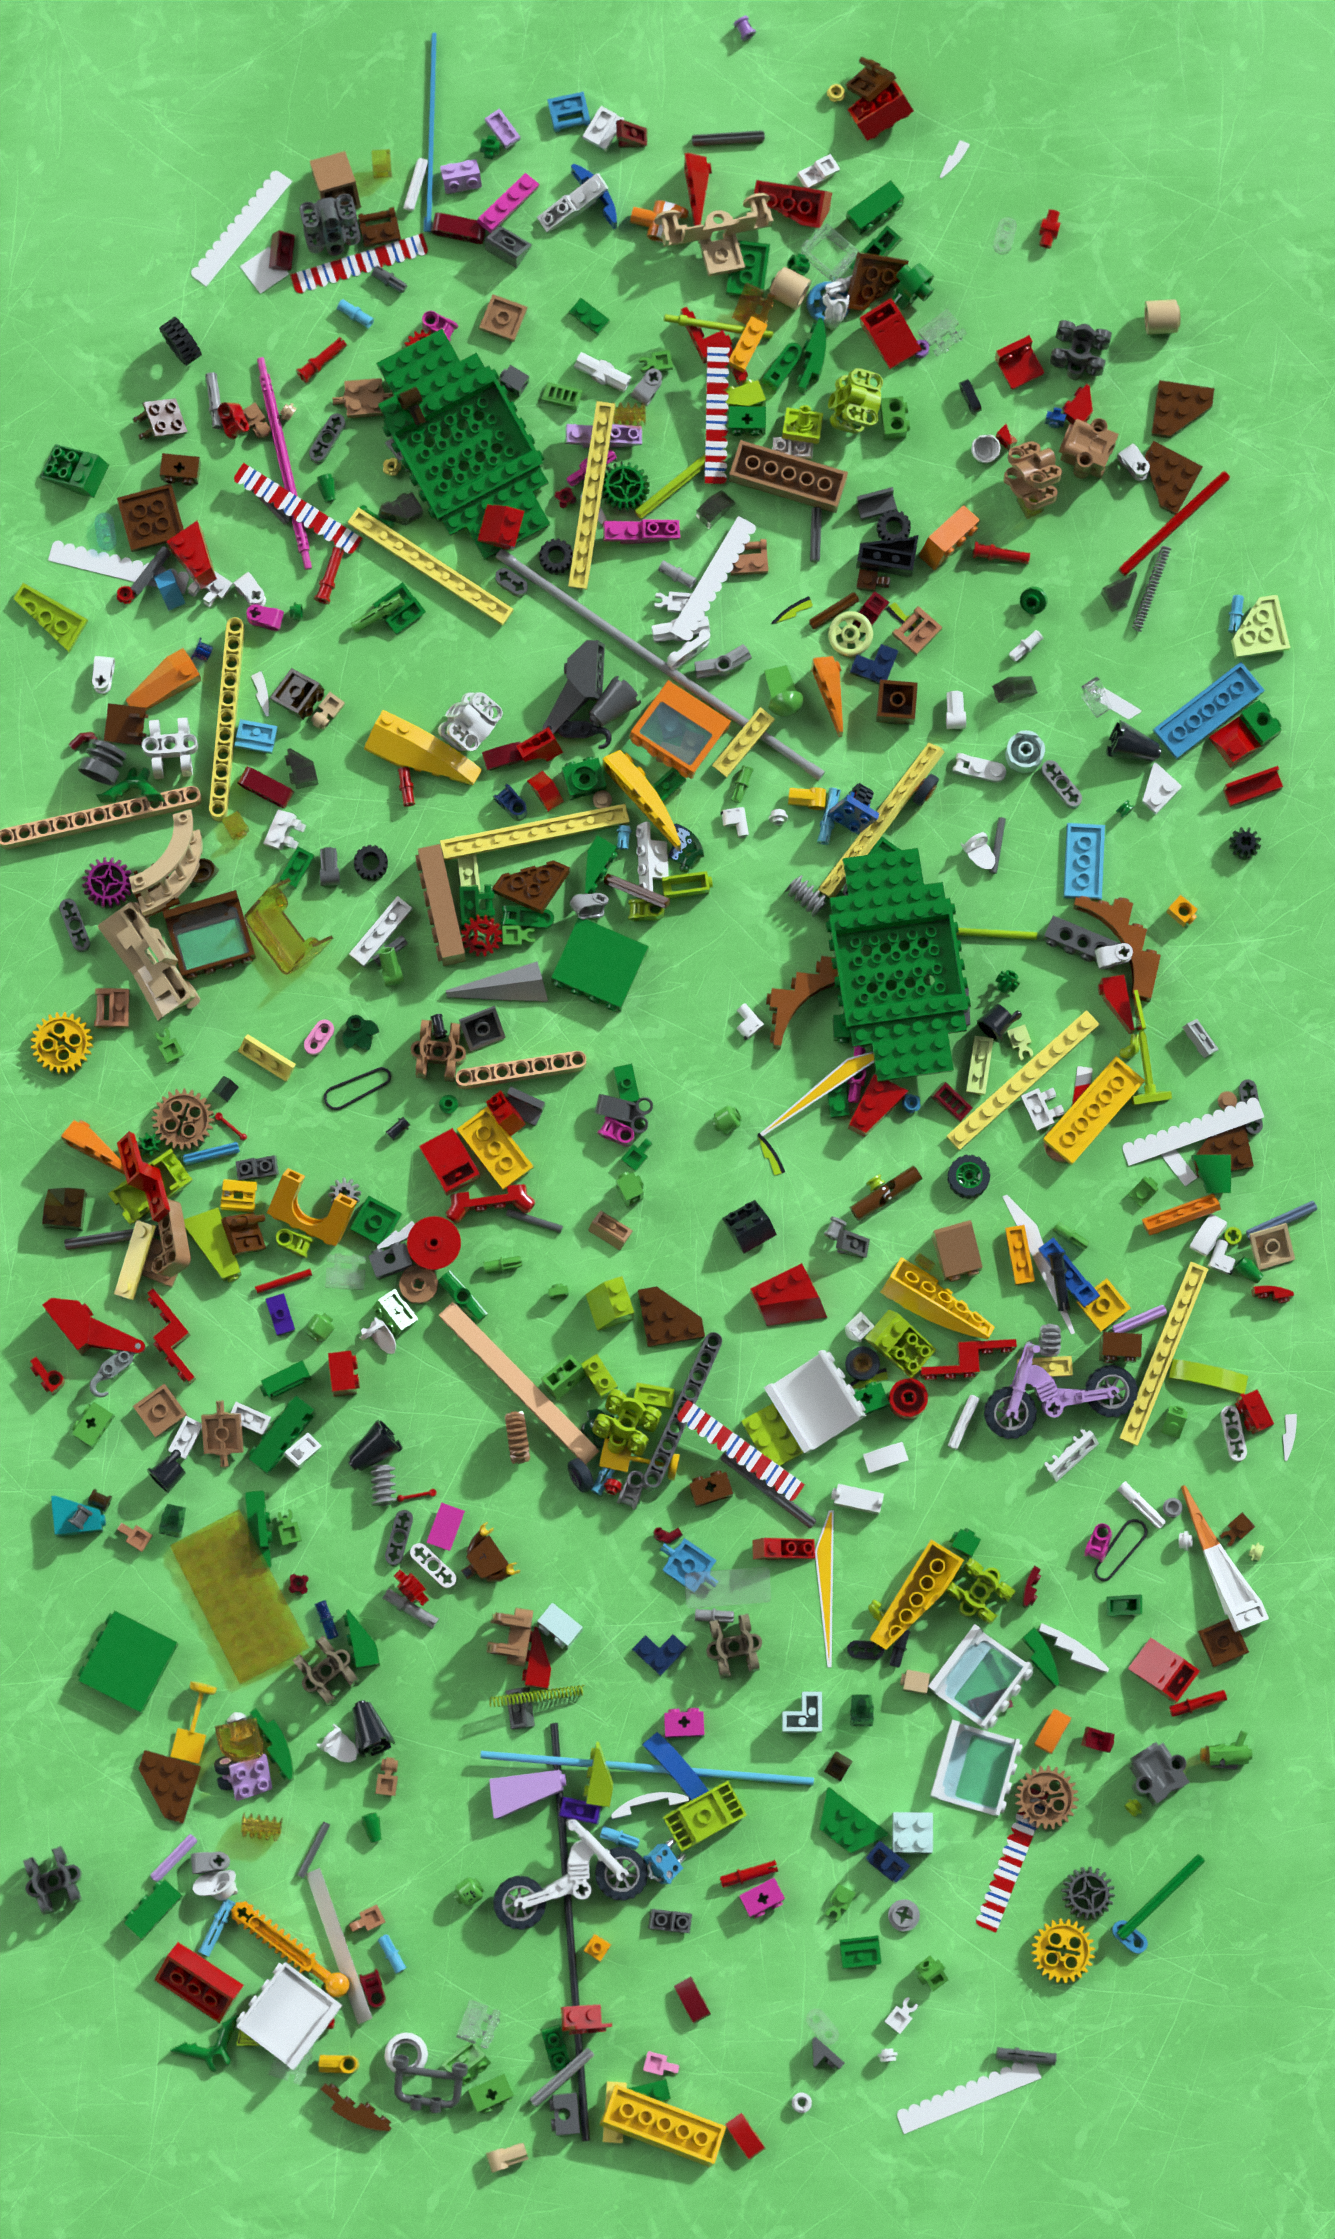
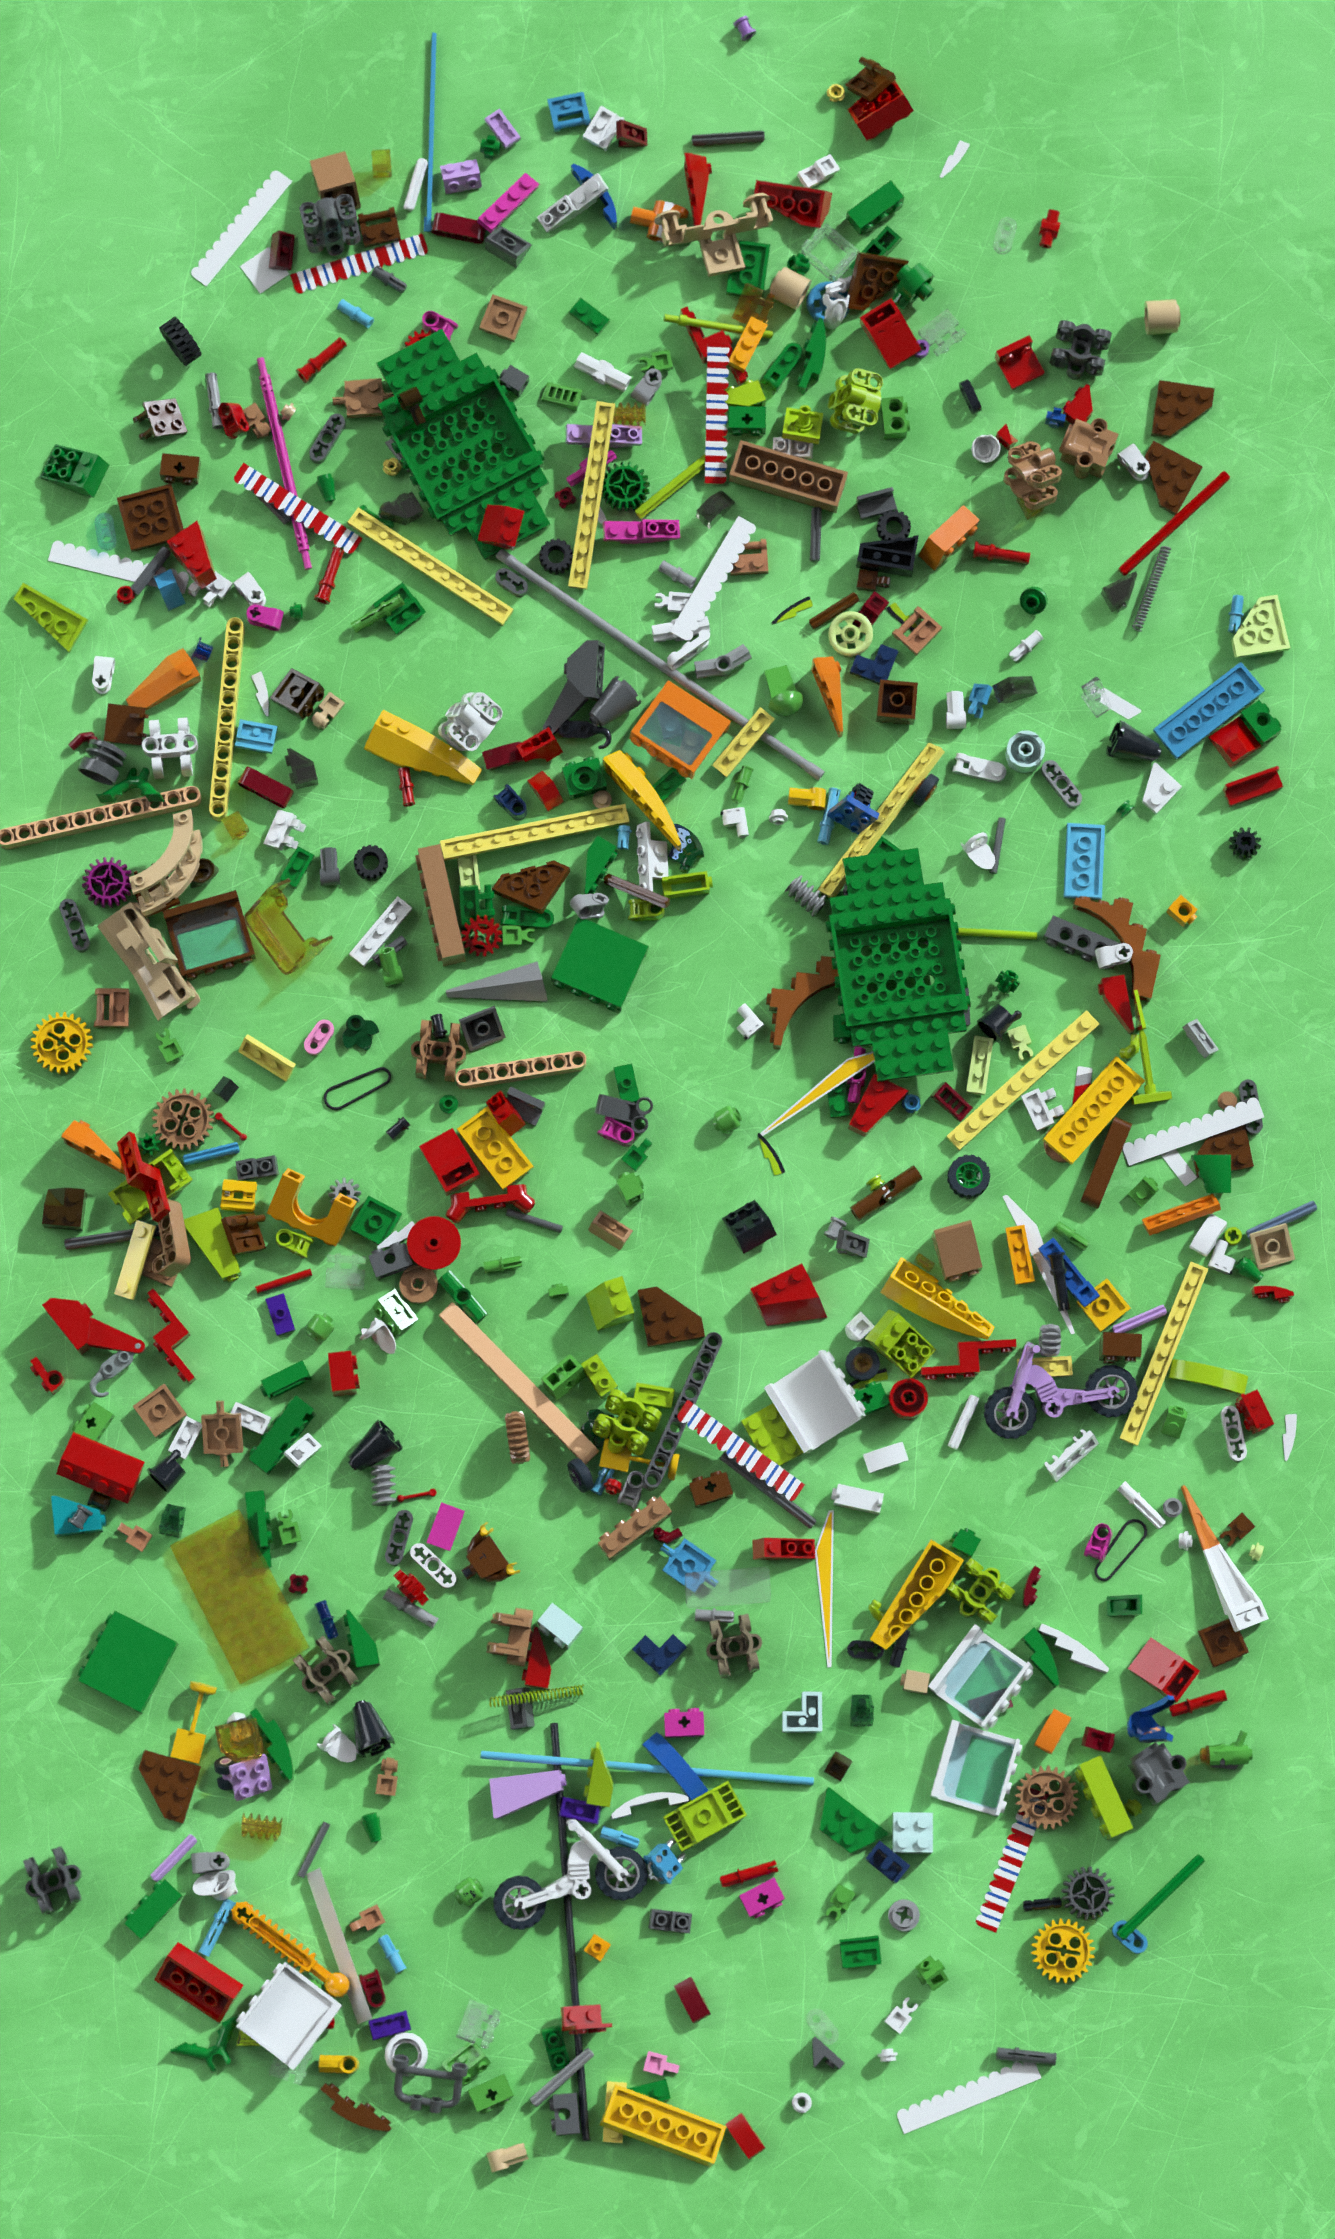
(100, 1468): none -> red slope
(389, 2025): none -> dark purple plate
(633, 1529): none -> medium nougat brick
(979, 697): none -> dark azure plate
(1040, 1904): none -> black axle
(1104, 1797): none -> lime brick
(1106, 1162): none -> reddish brown beam
(1143, 1726): none -> blue piece

